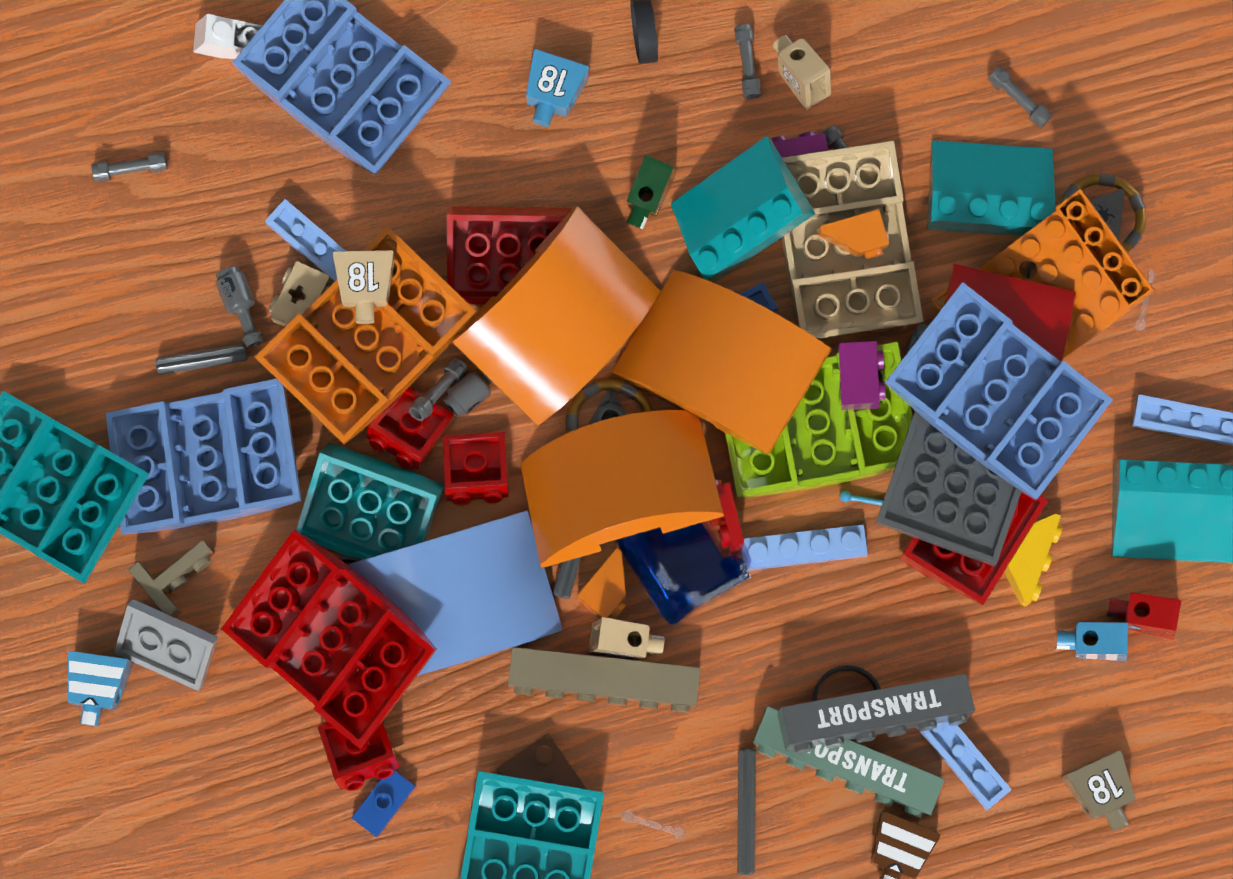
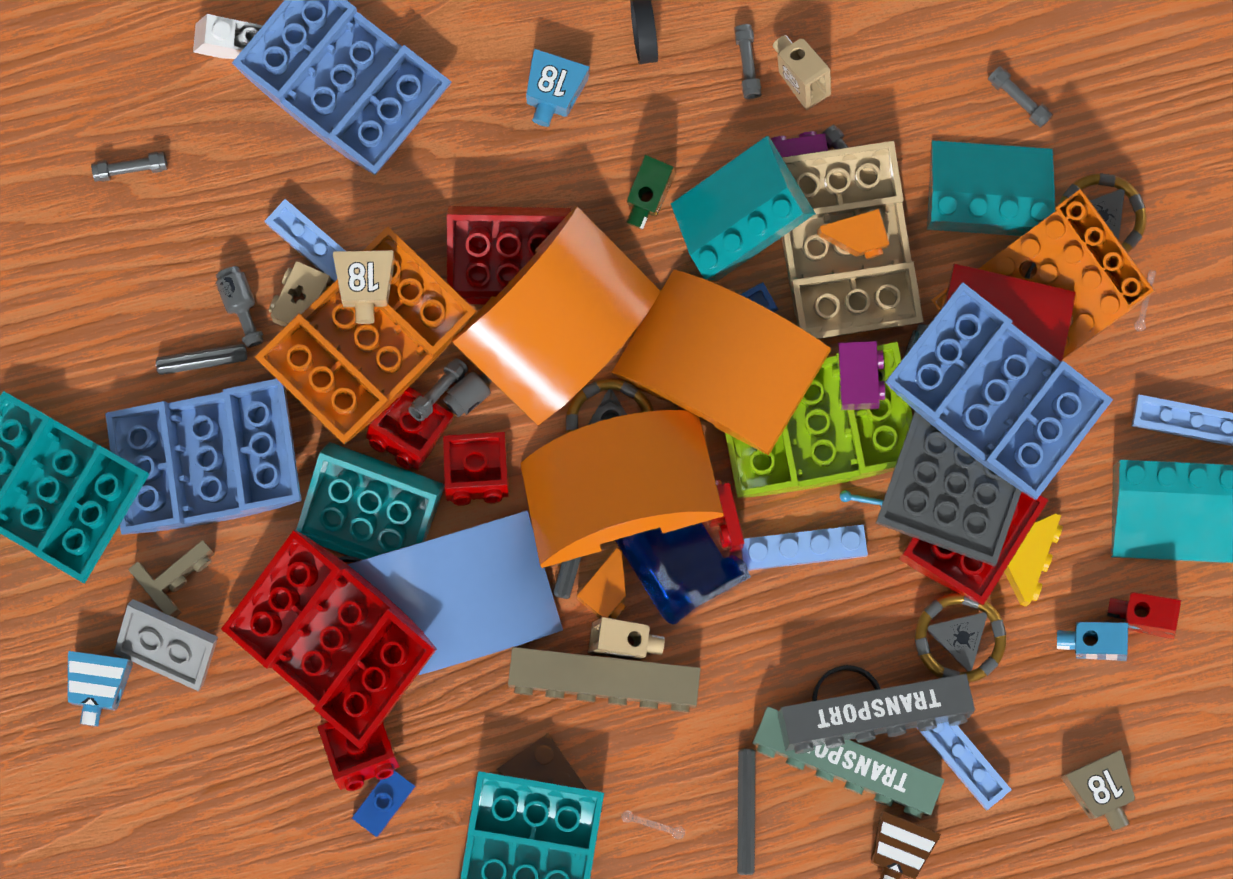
(960, 637): none -> piece

